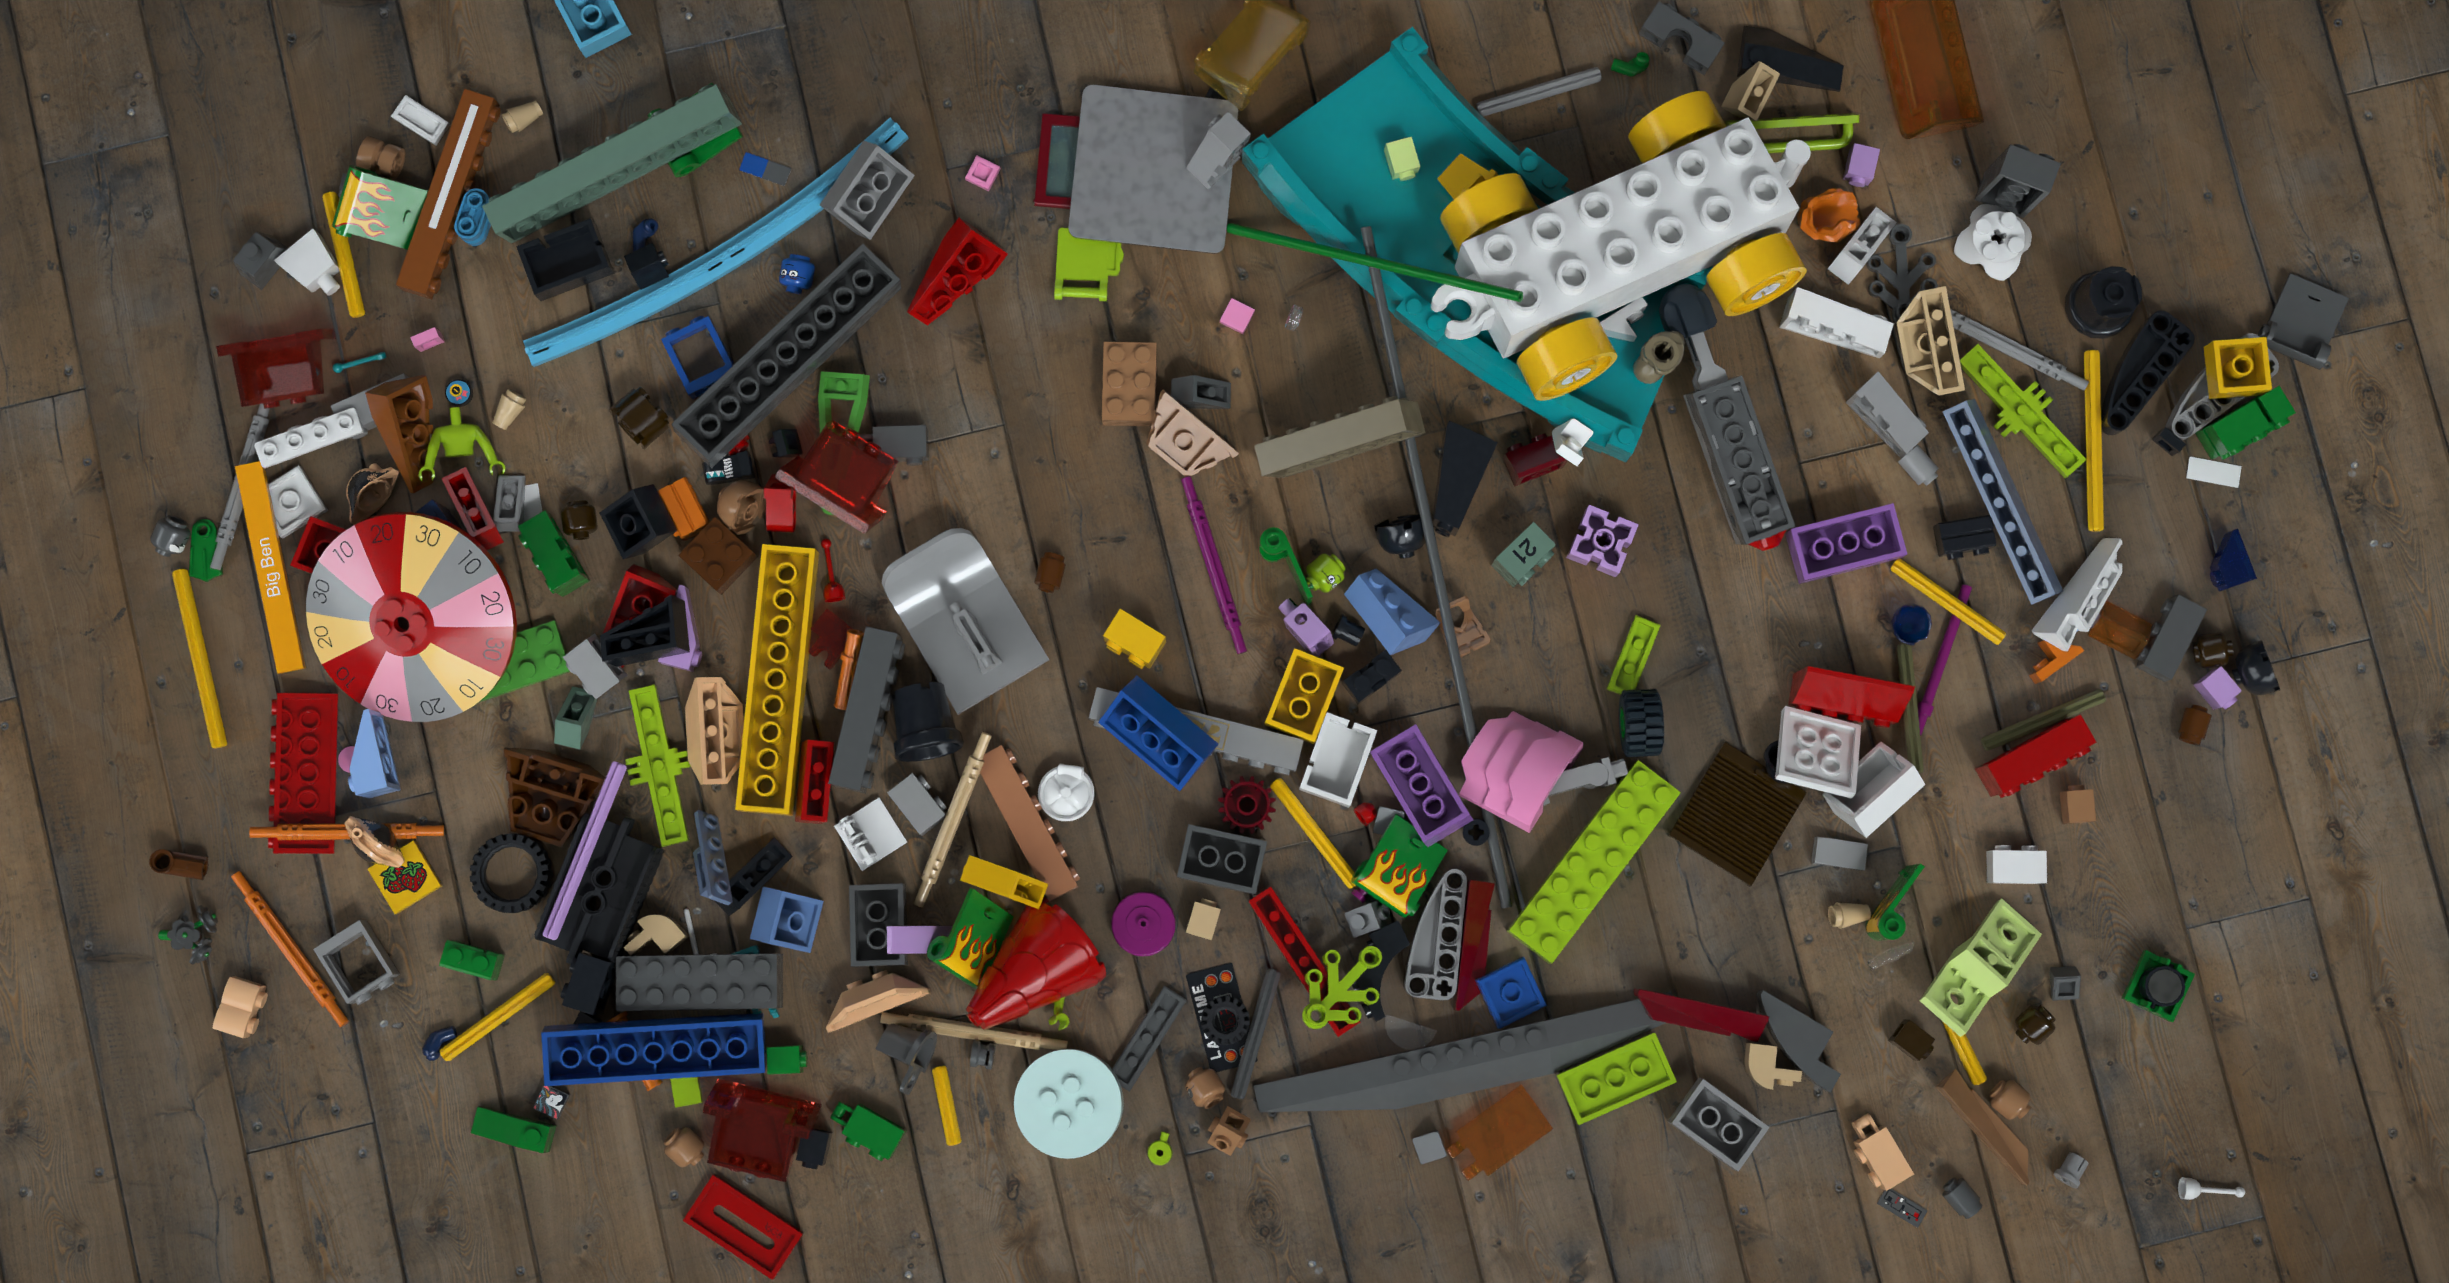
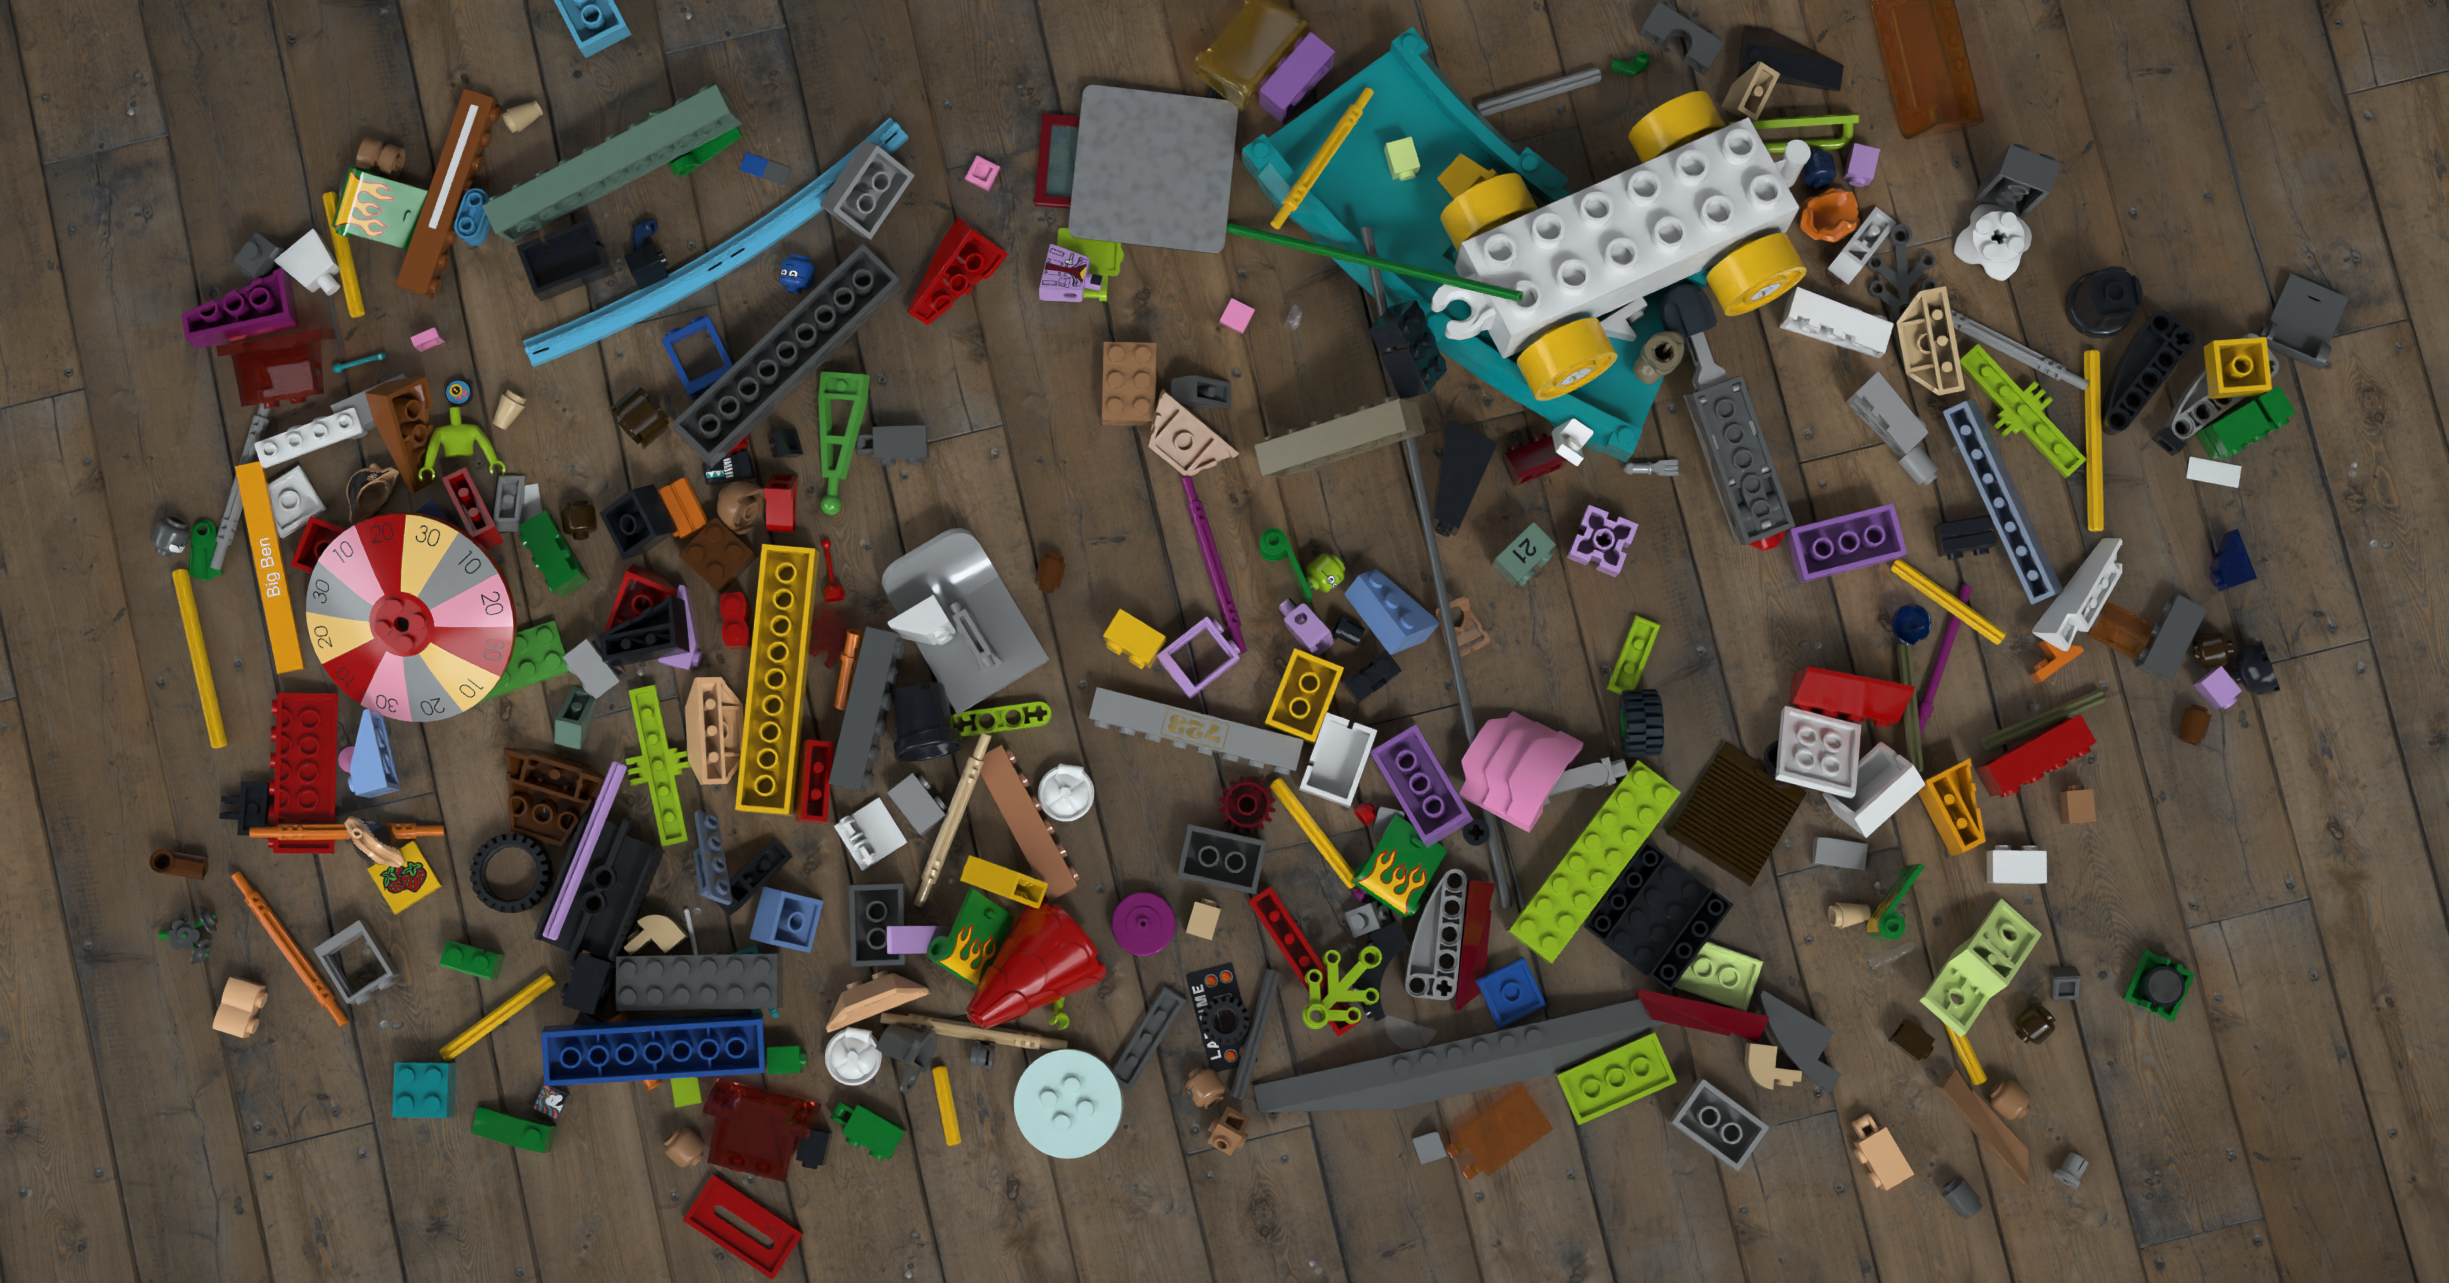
(252, 311): none -> magenta wedge
(253, 807): none -> black hinge
(420, 120): white tile -> none
(424, 1089): none -> teal brick
(434, 1041): dark blue arm -> none
(736, 613): none -> red brick
(842, 476): clear red windscreen -> none
(853, 1056): none -> white piece
(924, 623): none -> white slope
(999, 715): none -> lime beam
(1067, 276): none -> lavender torso
(1158, 733): blue slope -> none
(1163, 1145): lime piece -> none
(1178, 675): none -> lavender window
(1219, 149): light grey wedge -> none
(1295, 77): none -> medium lavender brick
(1322, 158): none -> yellow axle
(1401, 535): black cylinder -> none
(1419, 362): none -> black piece
(1657, 916): none -> black slope
(1661, 468): none -> light grey piece
(1722, 976): none -> yellowish green tile
(1819, 169): none -> dark blue head
(1902, 1207): dark grey sticker -> none
(1953, 807): none -> light orange wedge
(2190, 1189): white hinge -> none

